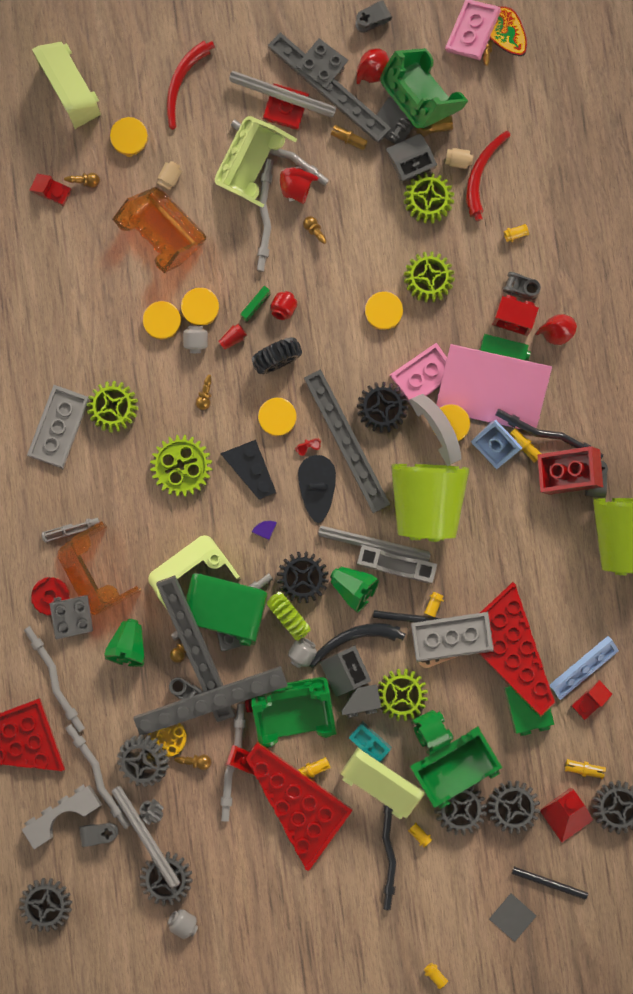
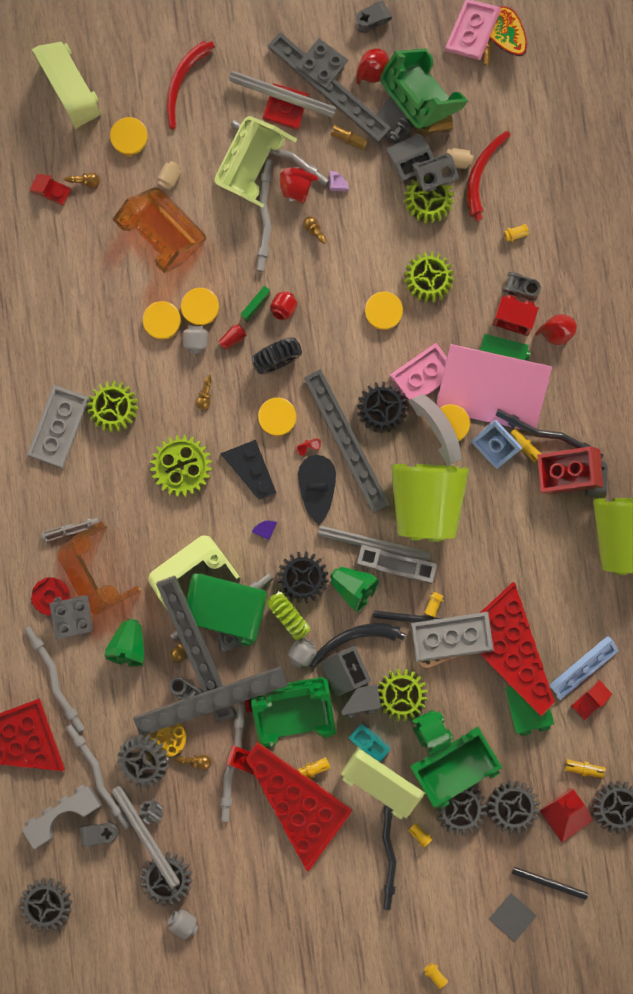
(337, 182): none -> lavender tile
(435, 167): none -> dark grey brick

